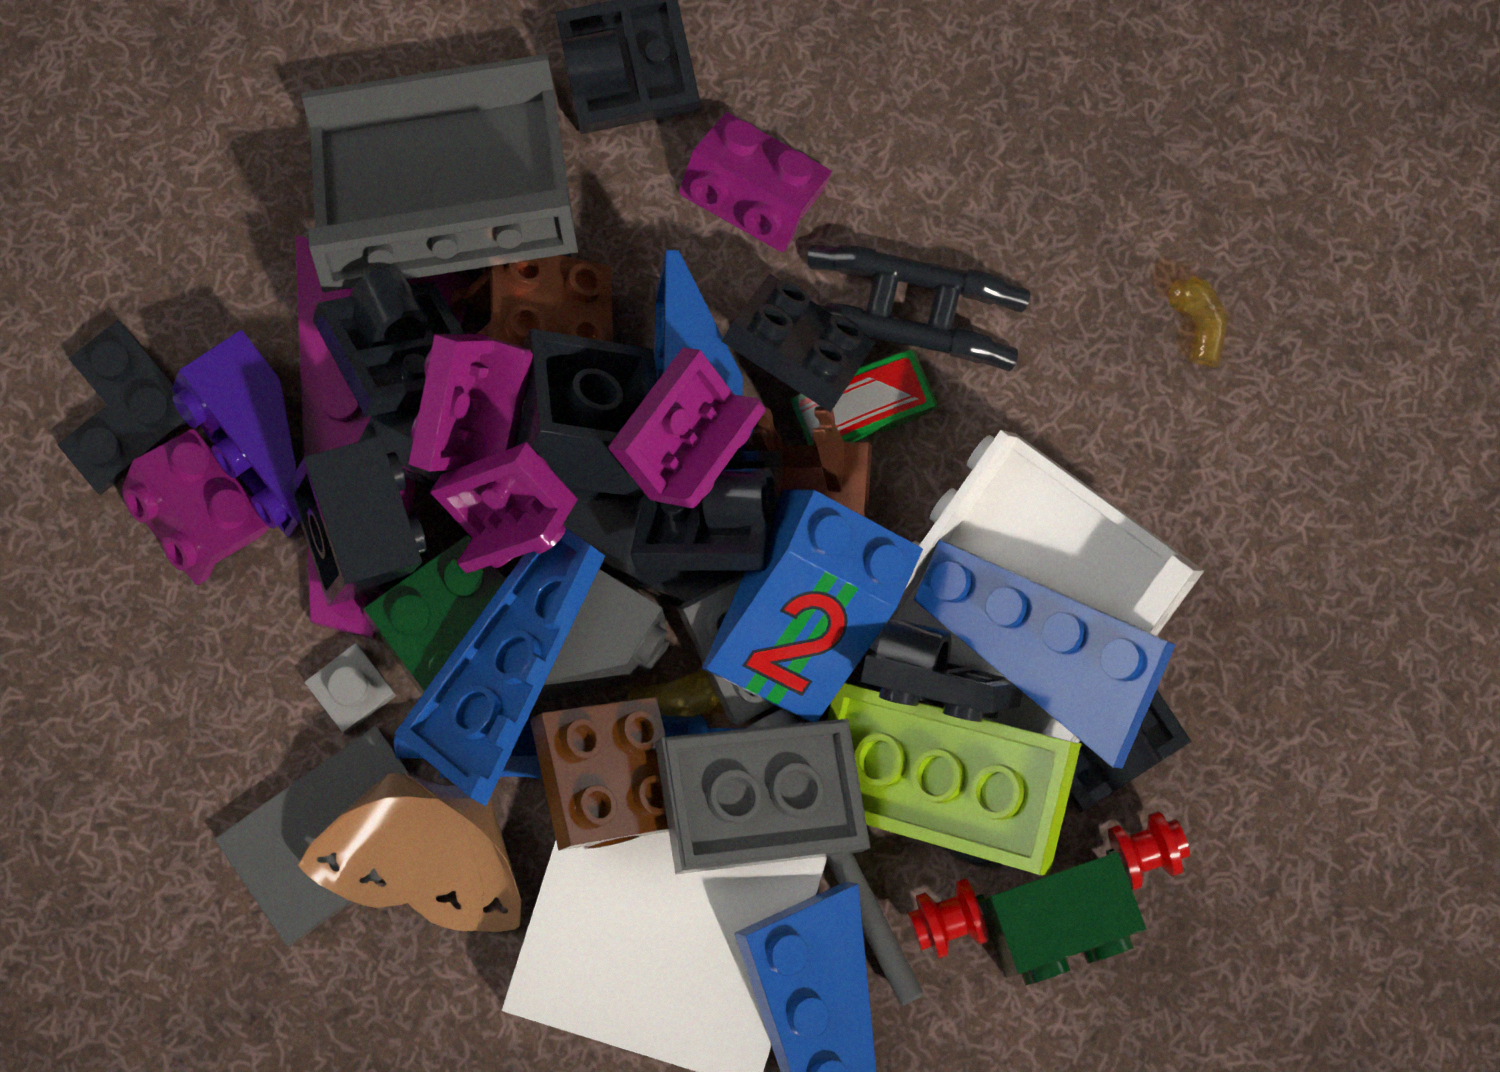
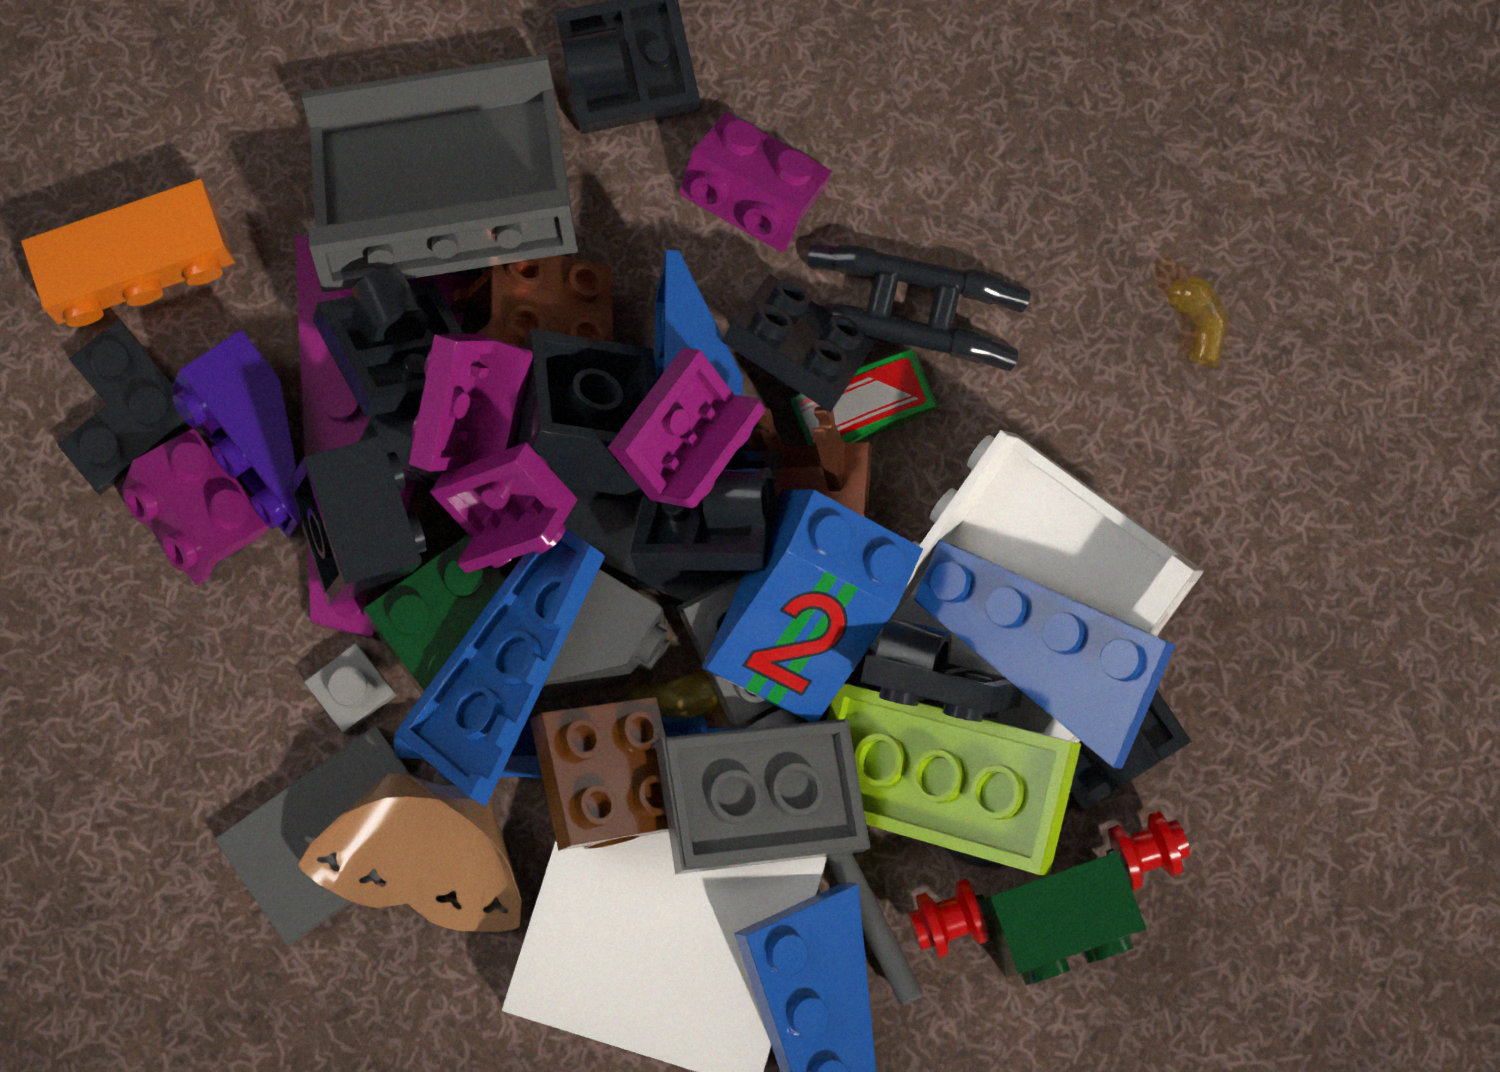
(128, 254): none -> orange brick

